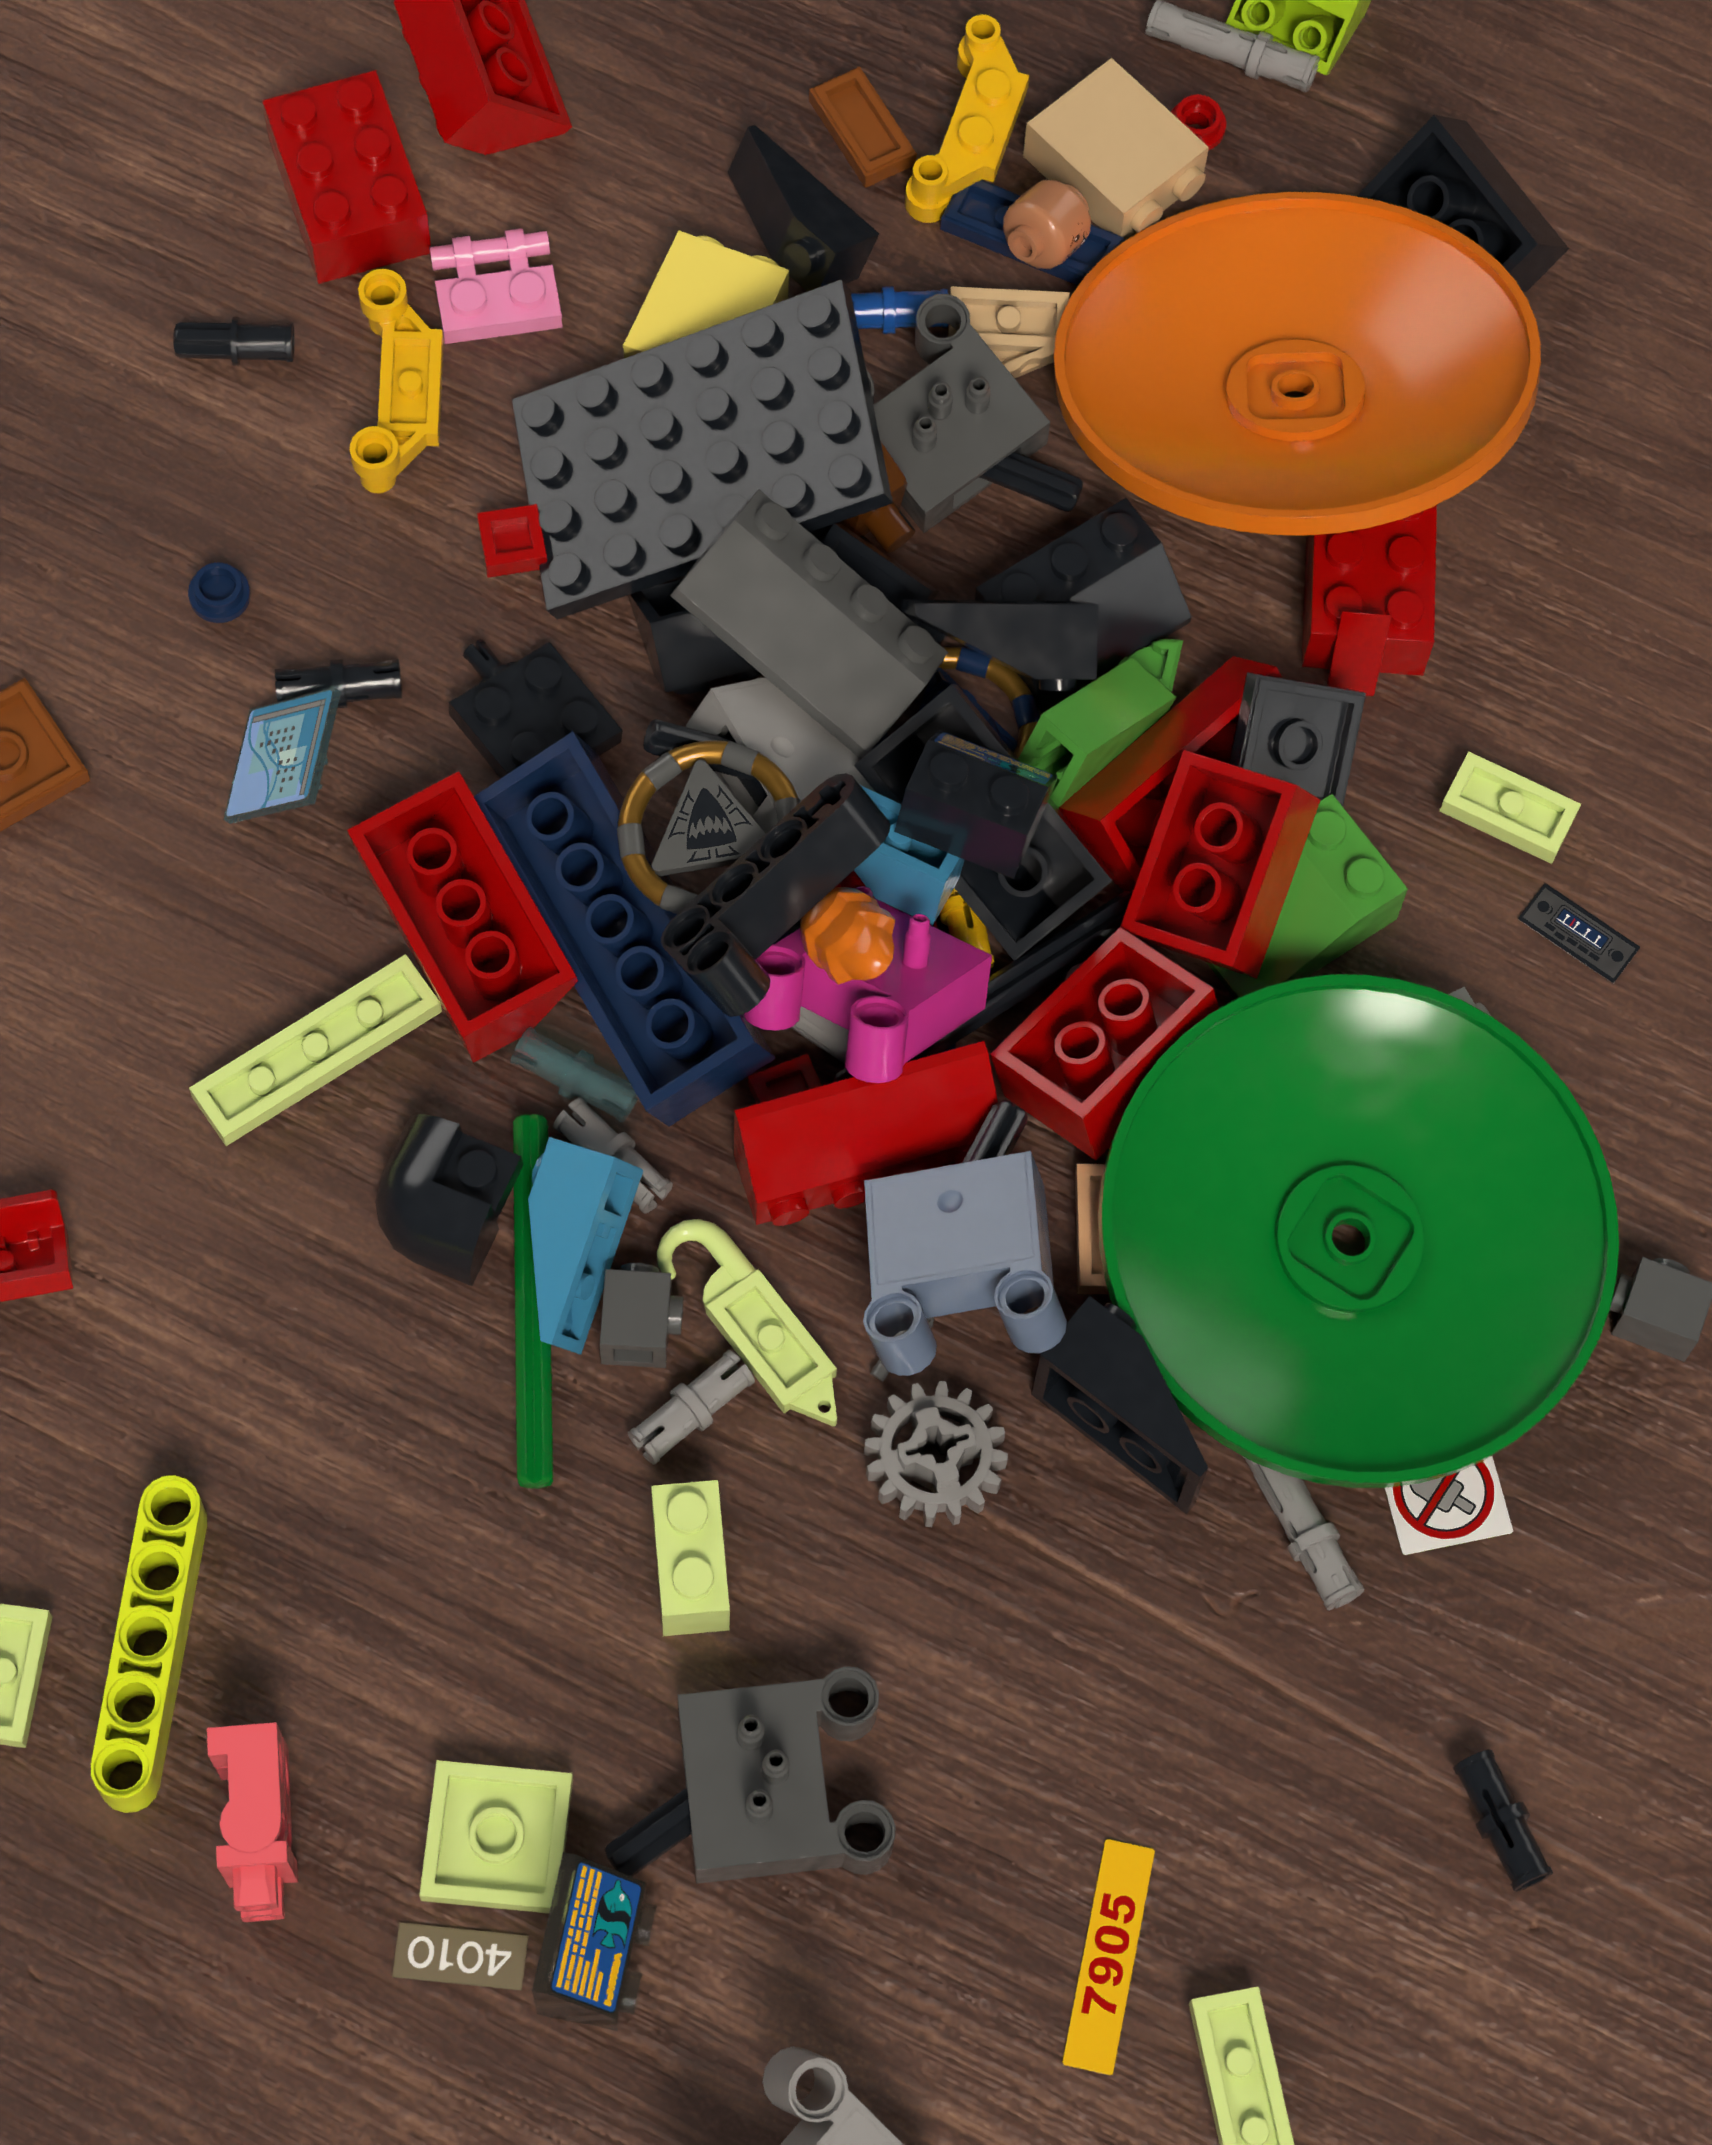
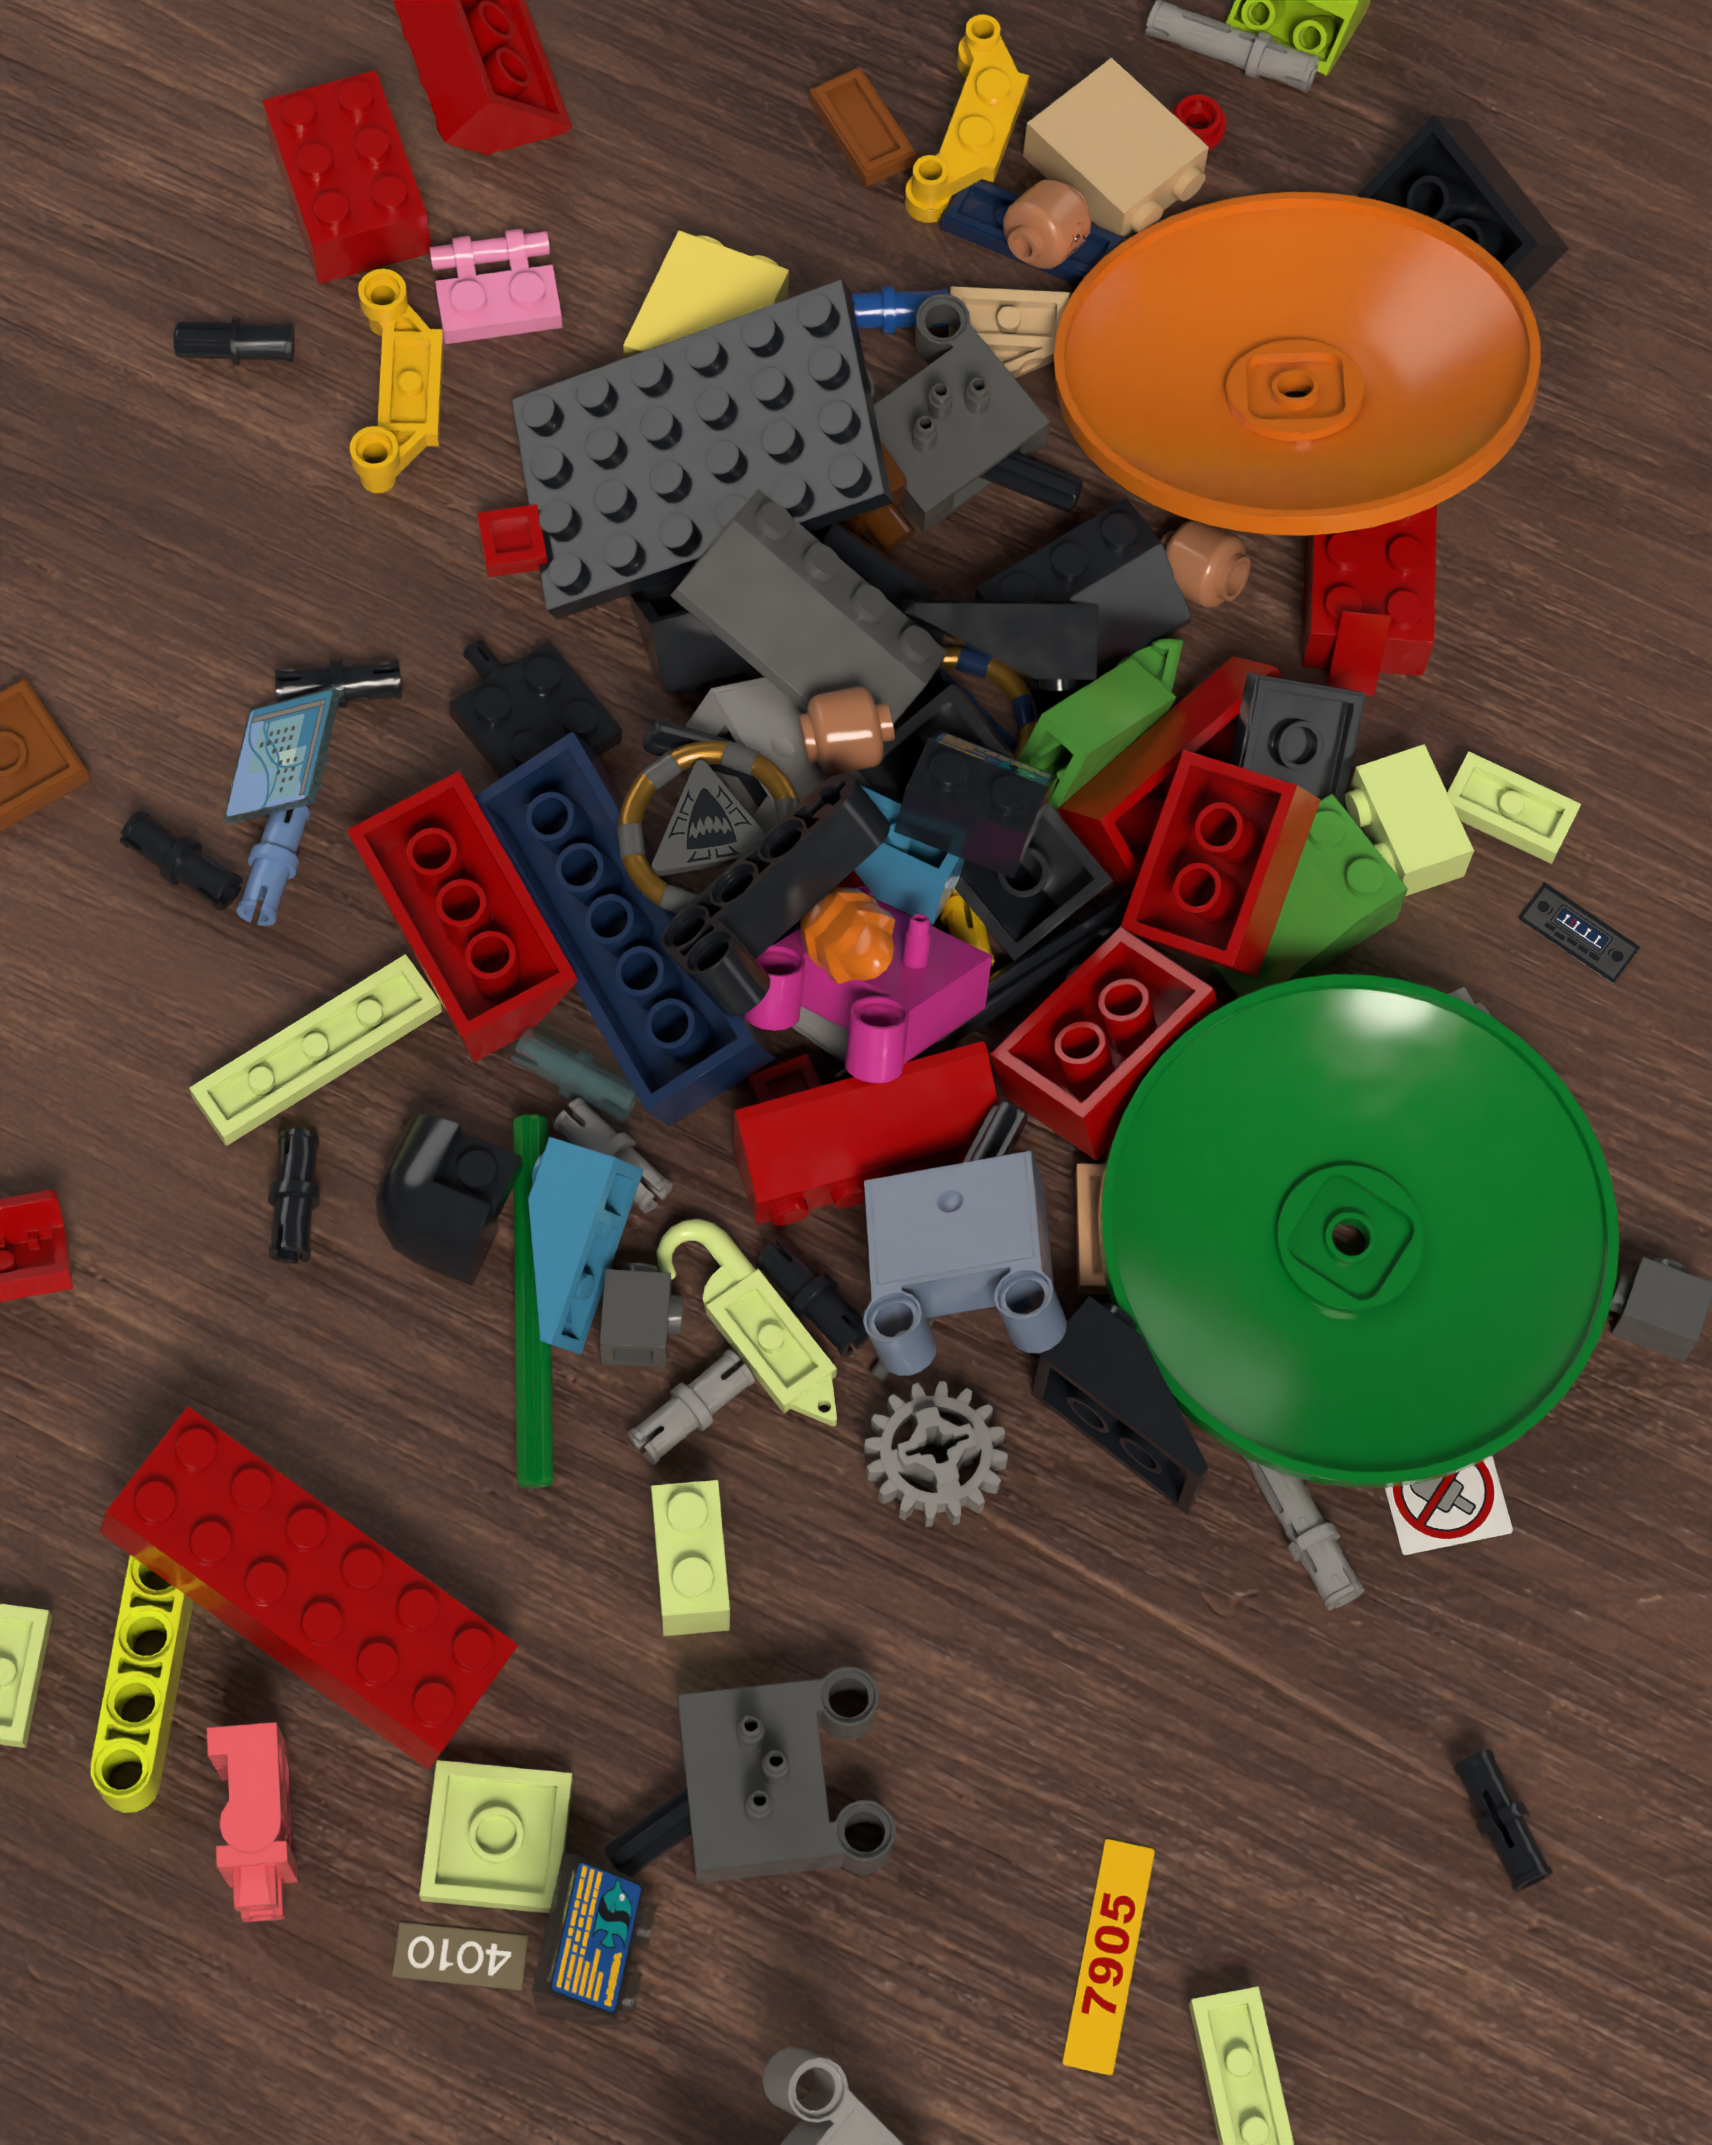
(181, 860): none -> black pin
(219, 593): dark blue plate -> none
(272, 865): none -> medium blue pin
(294, 1196): none -> black pin
(307, 1587): none -> red brick
(798, 215): black slope -> none
(813, 1295): none -> black pin
(845, 730): none -> nougat head
(1207, 563): none -> nougat head
(1410, 818): none -> yellowish green brick

